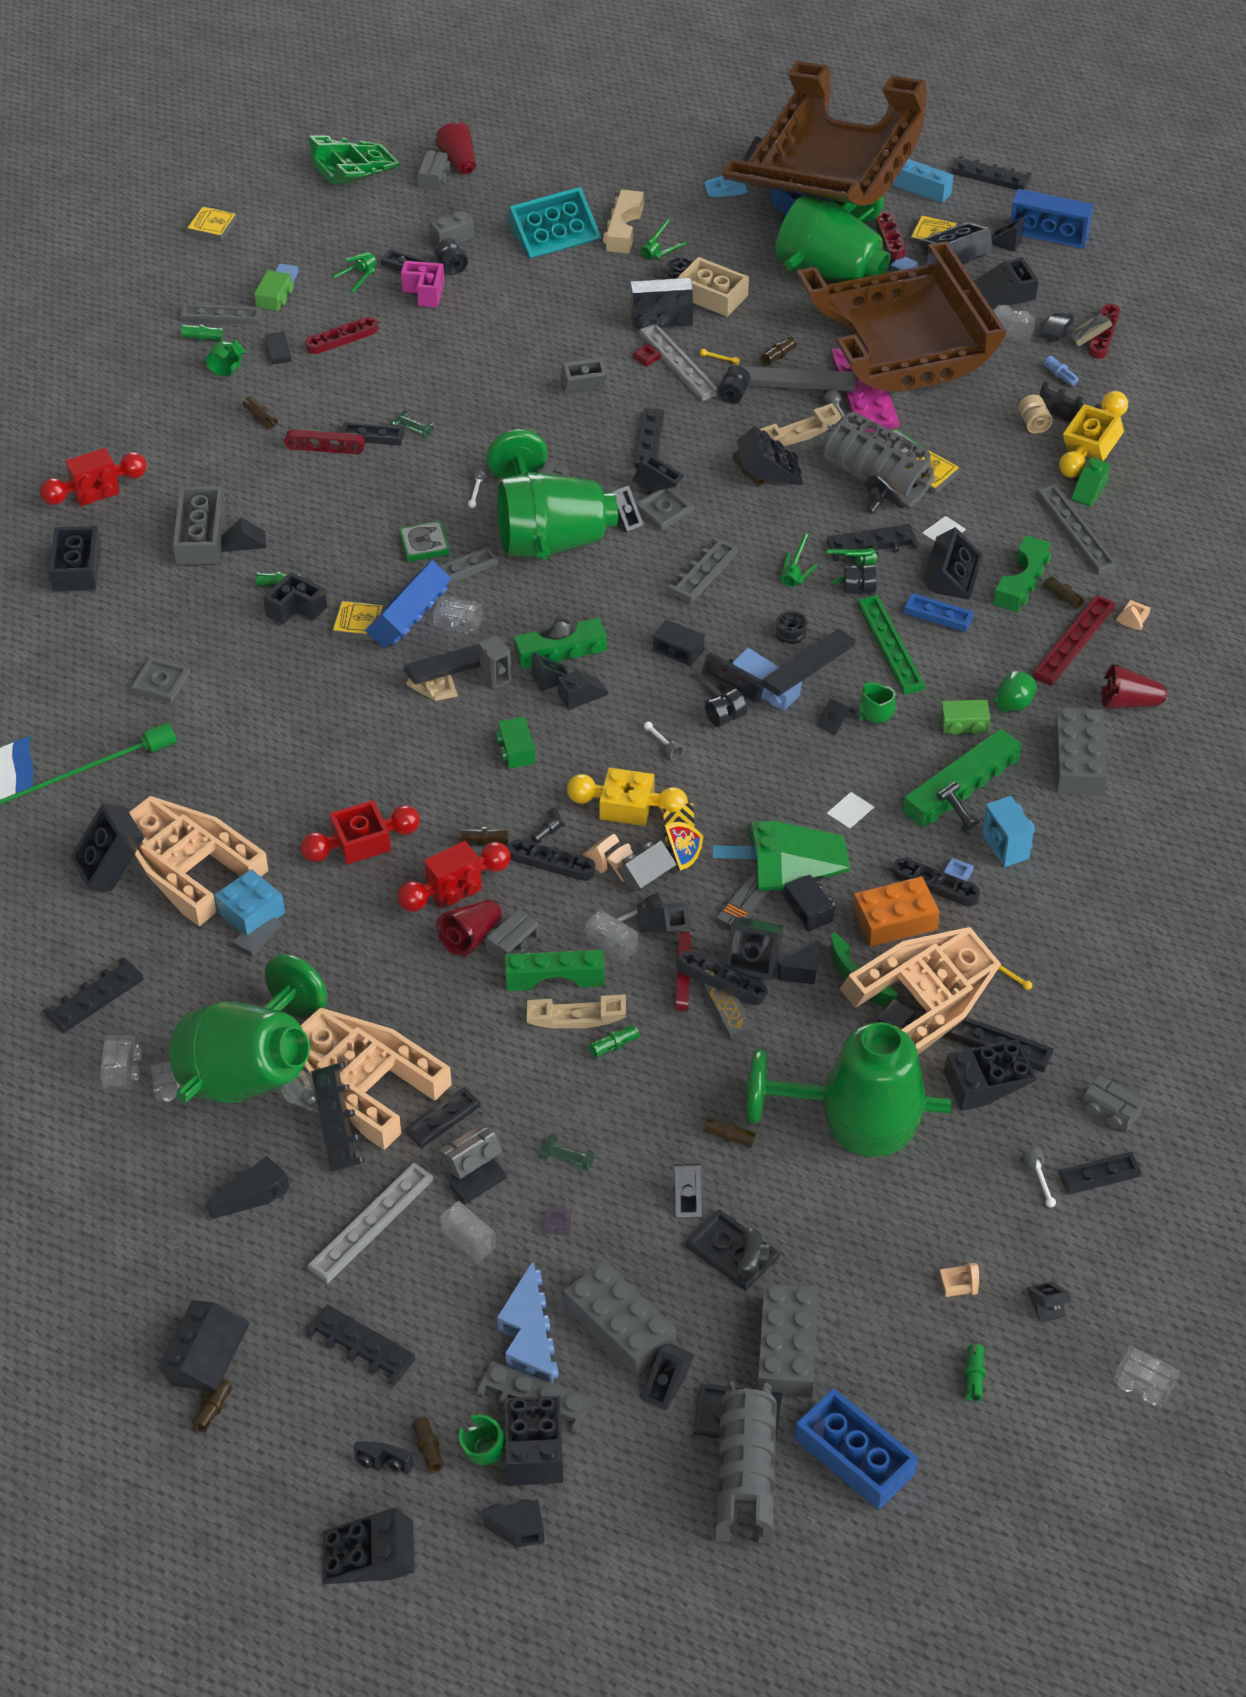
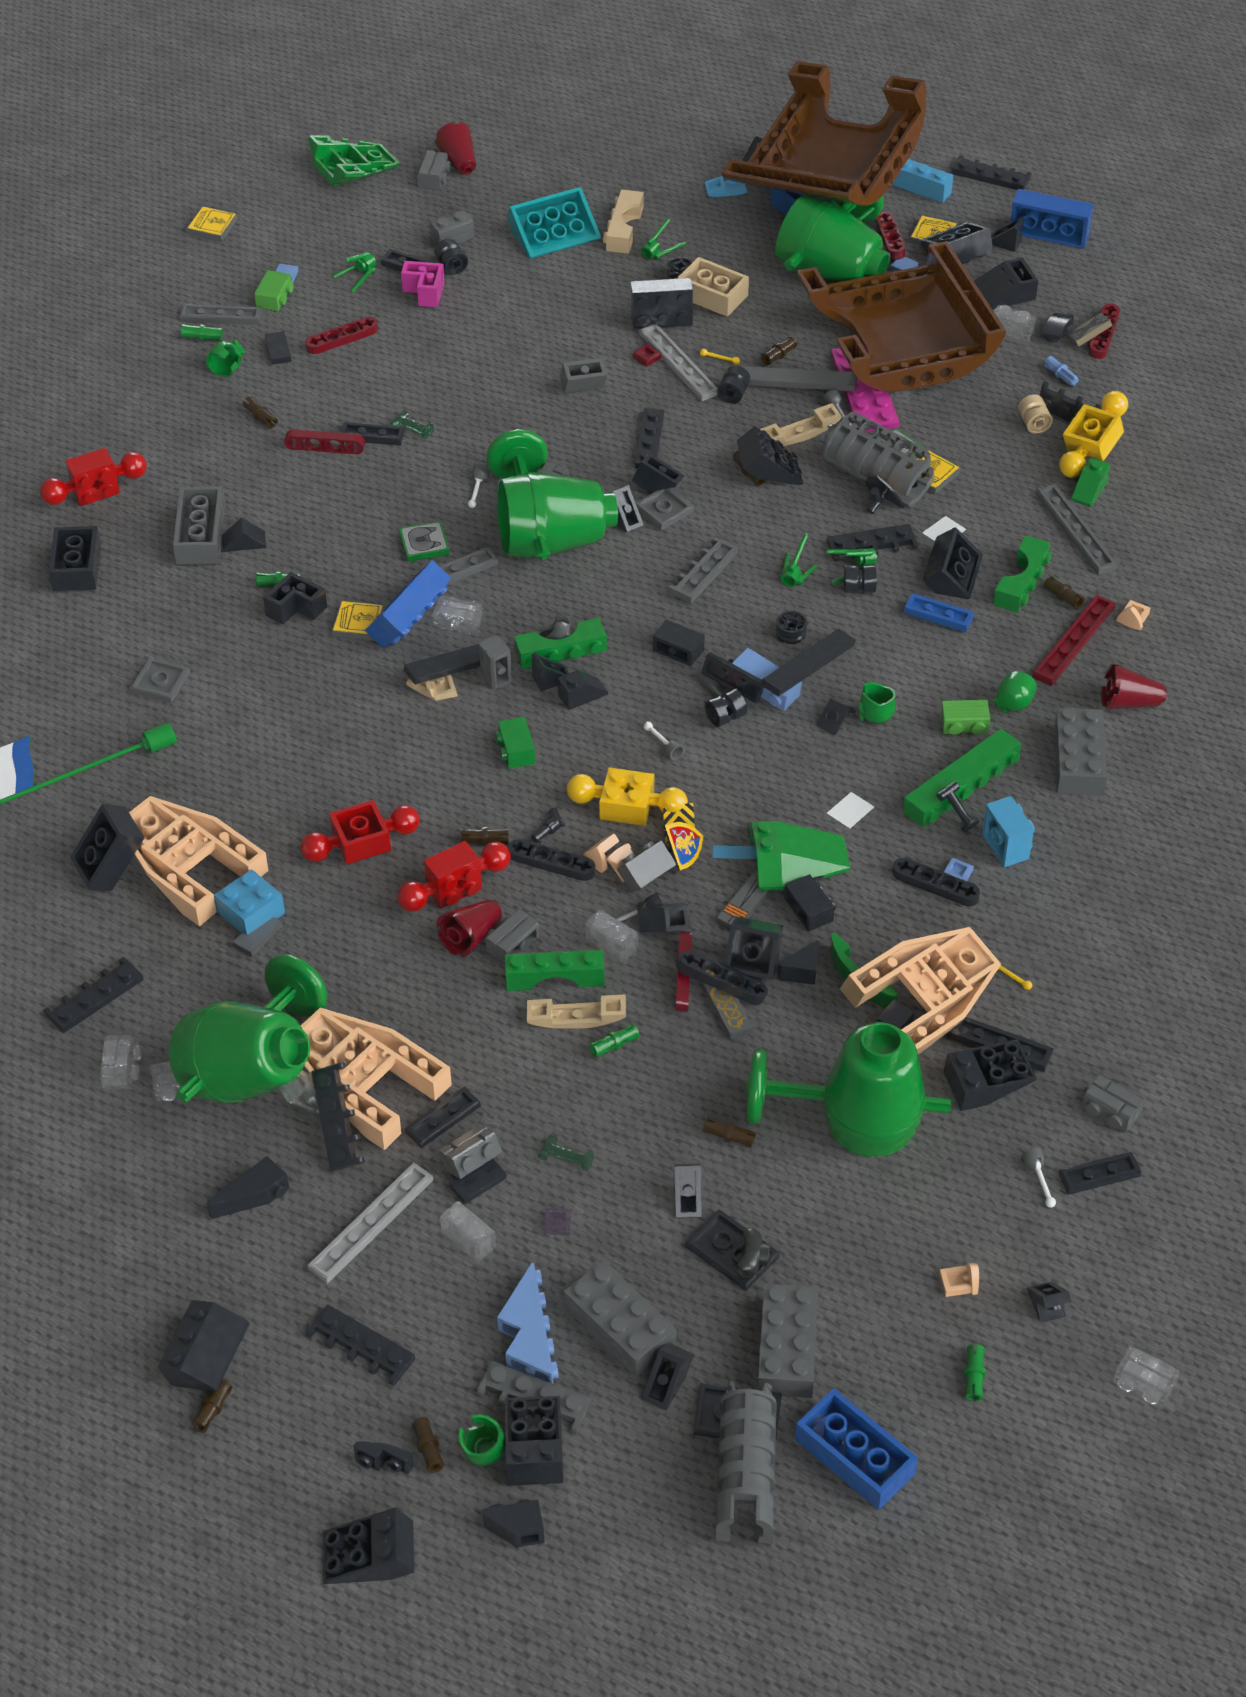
(890, 645): green tile -> none
(896, 911): orange brick -> none

